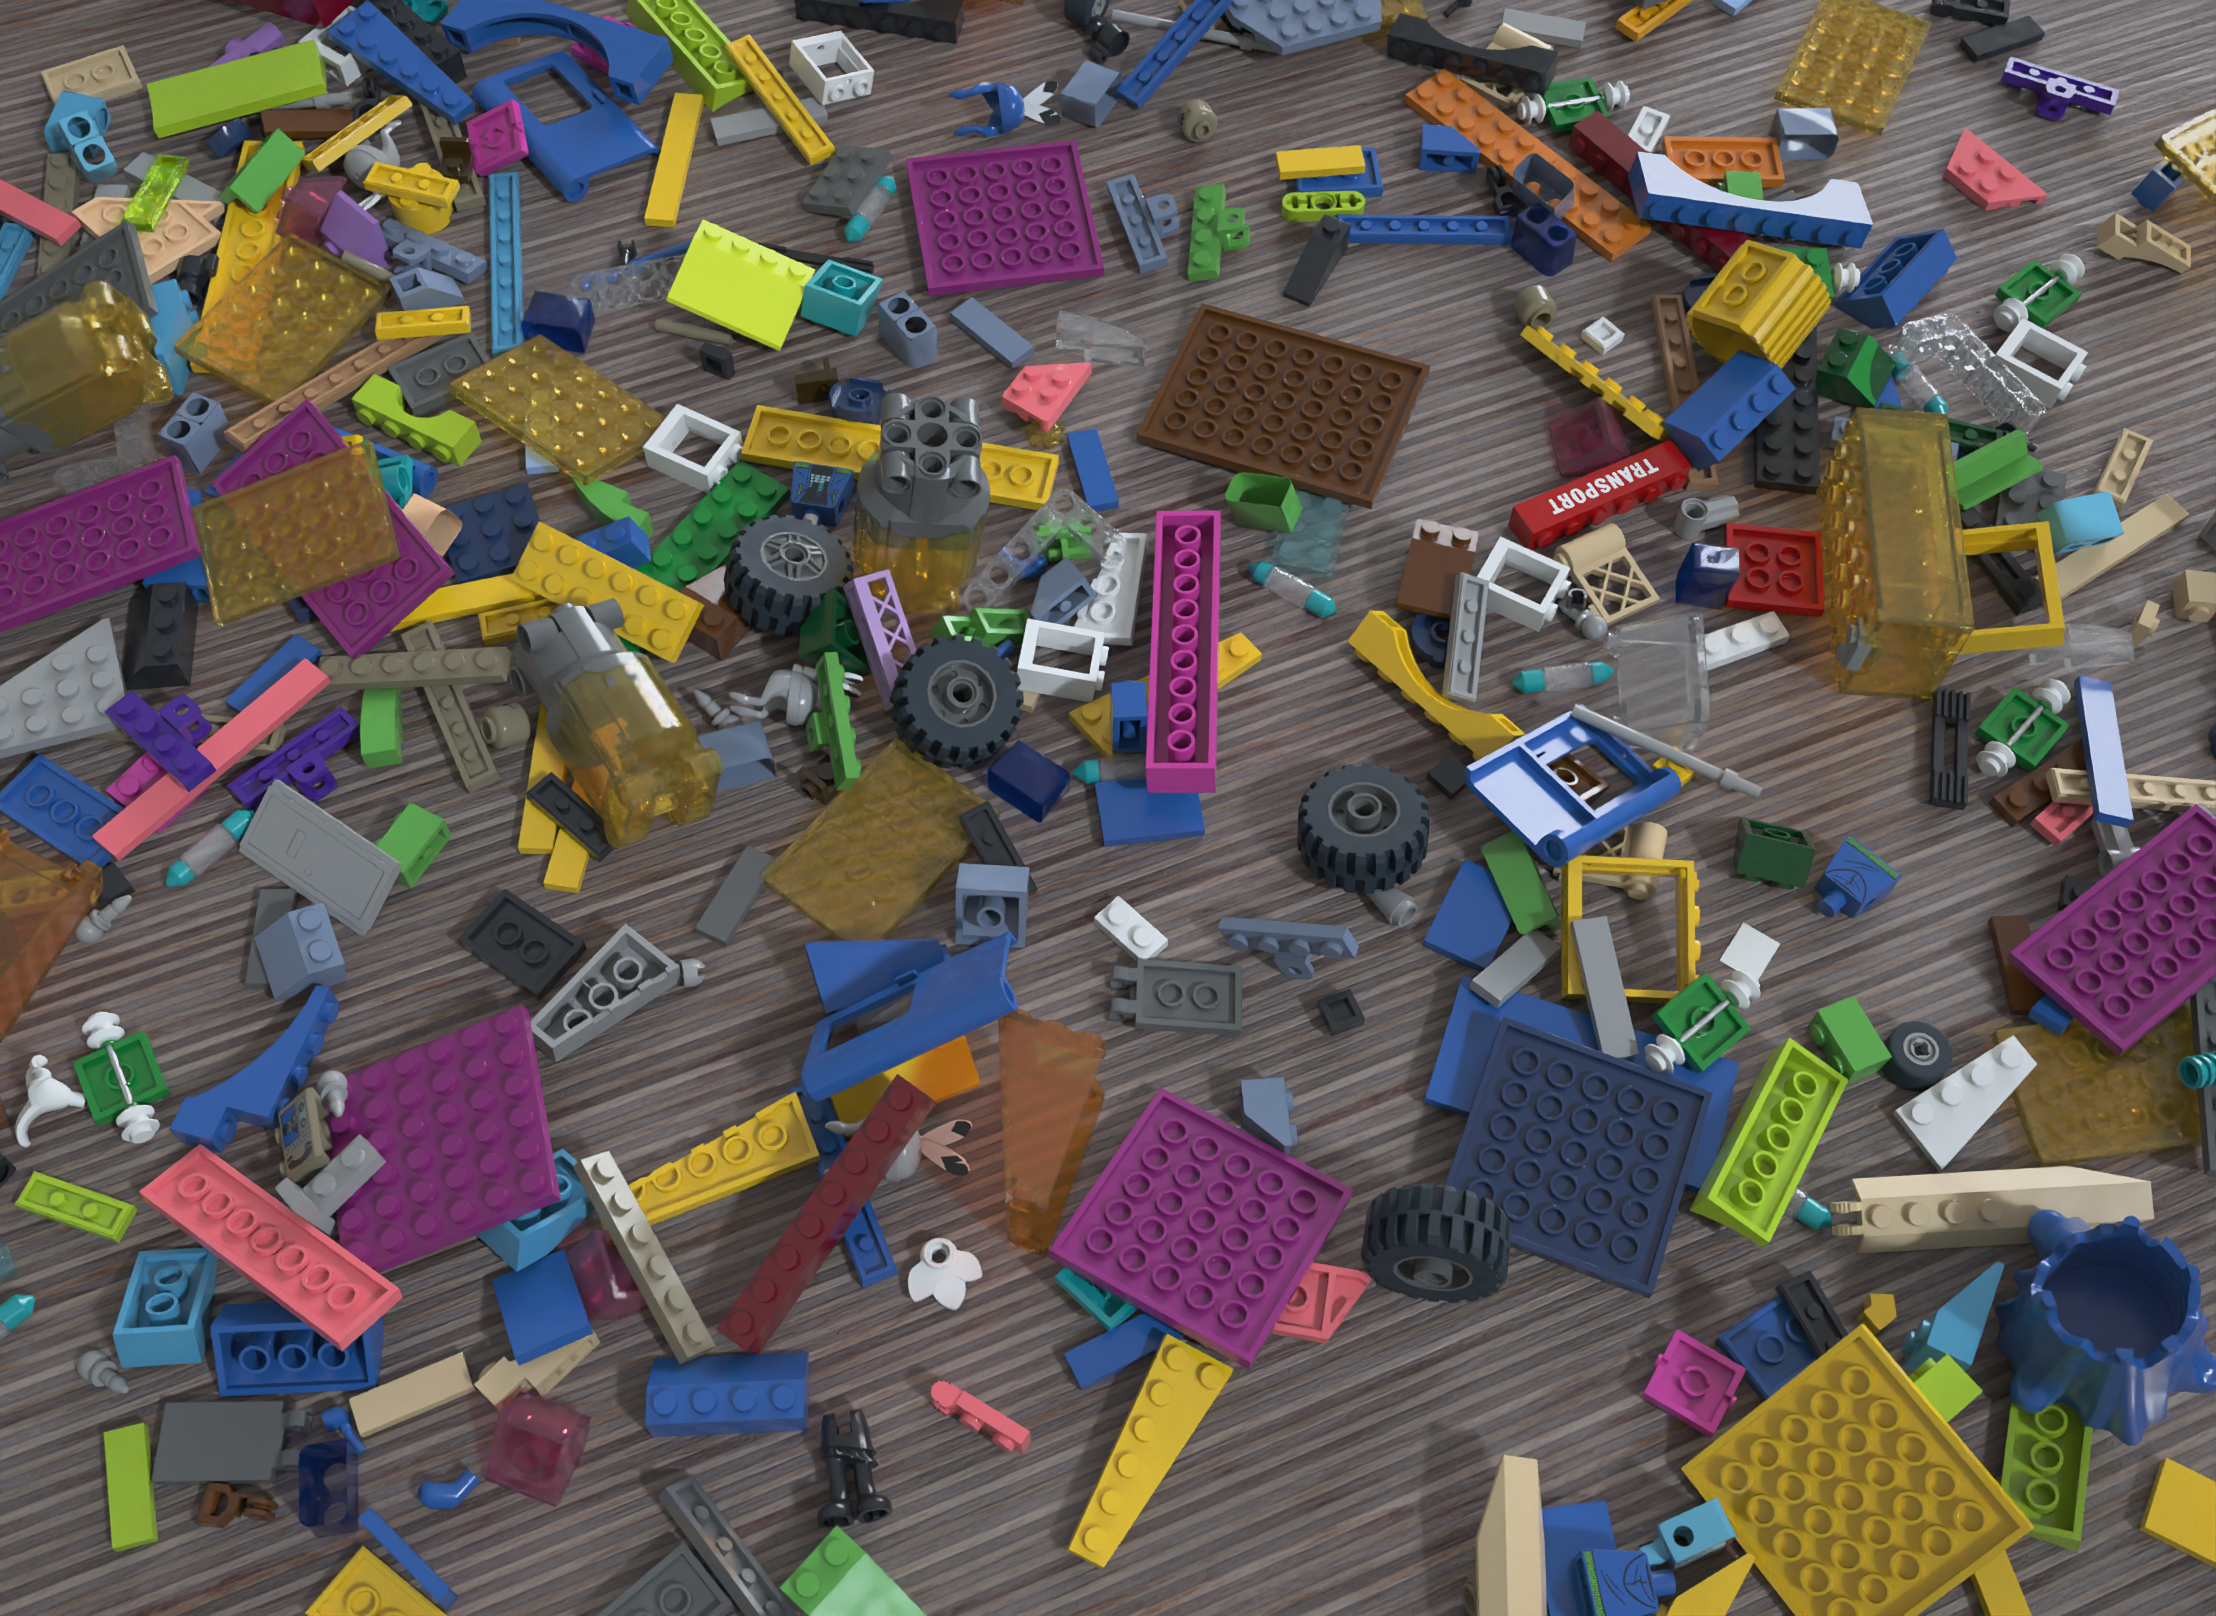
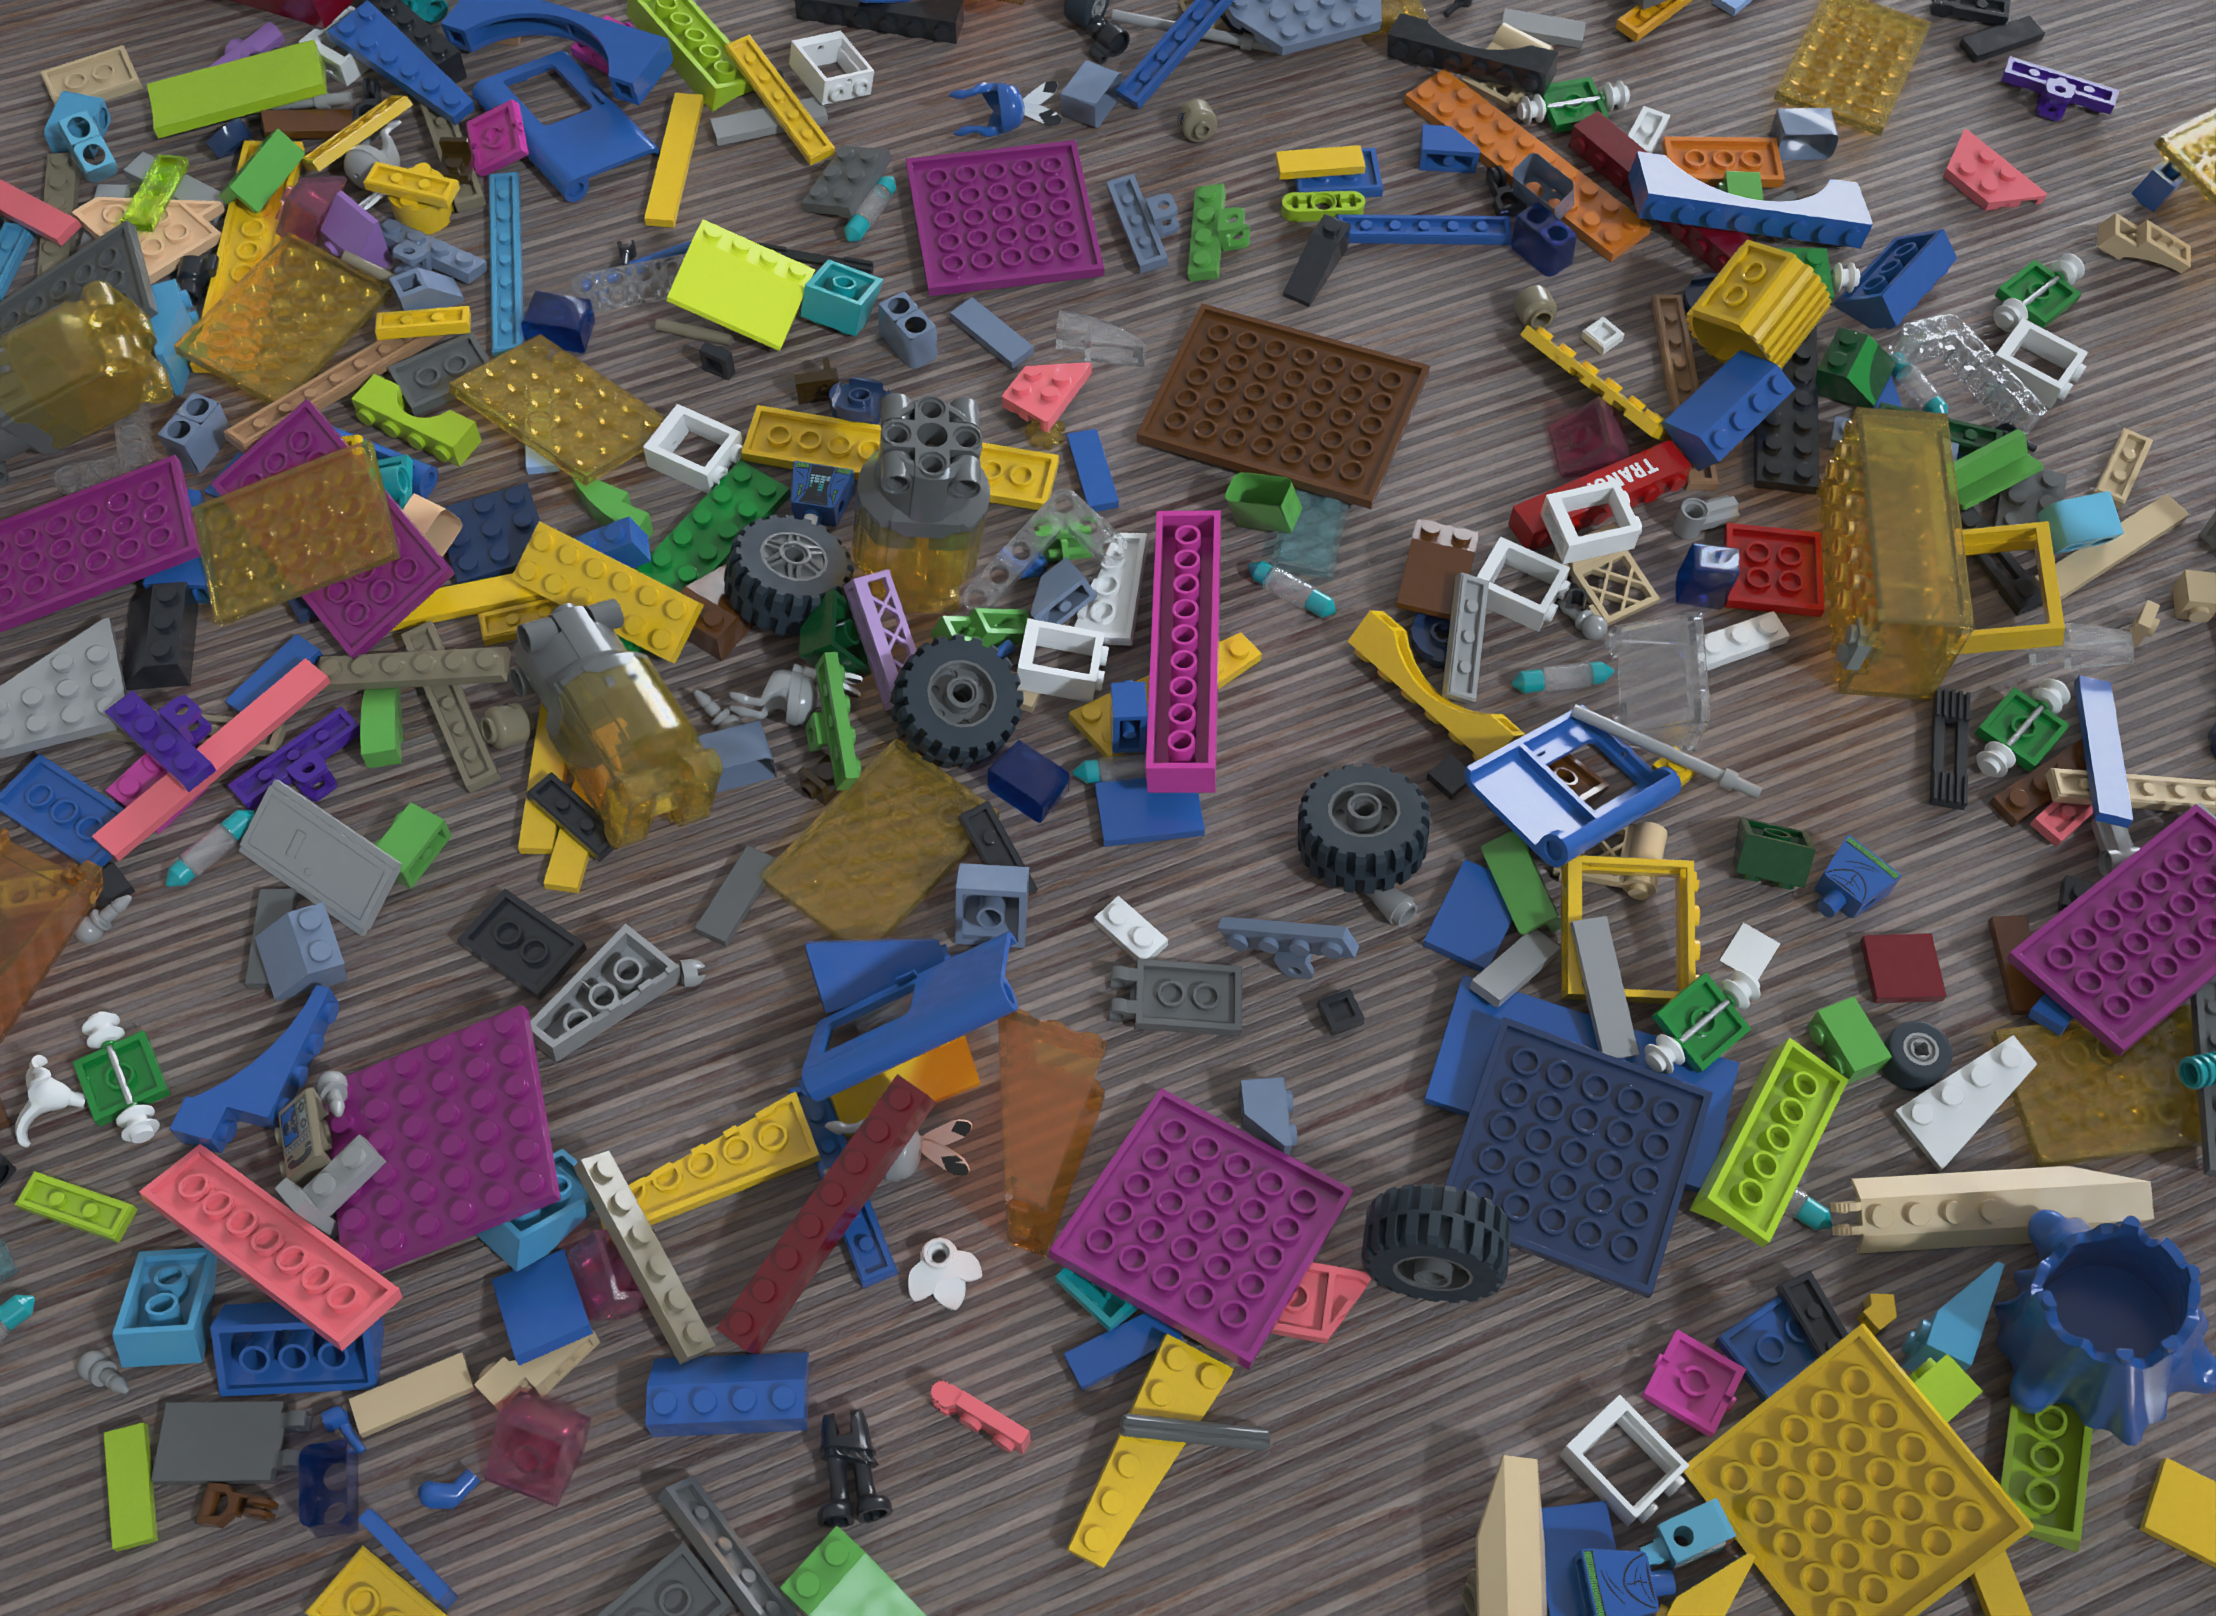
(1194, 1432): none -> dark grey axle
(1563, 534): none -> white window
(1623, 1414): none -> white window
(1903, 968): none -> dark red tile

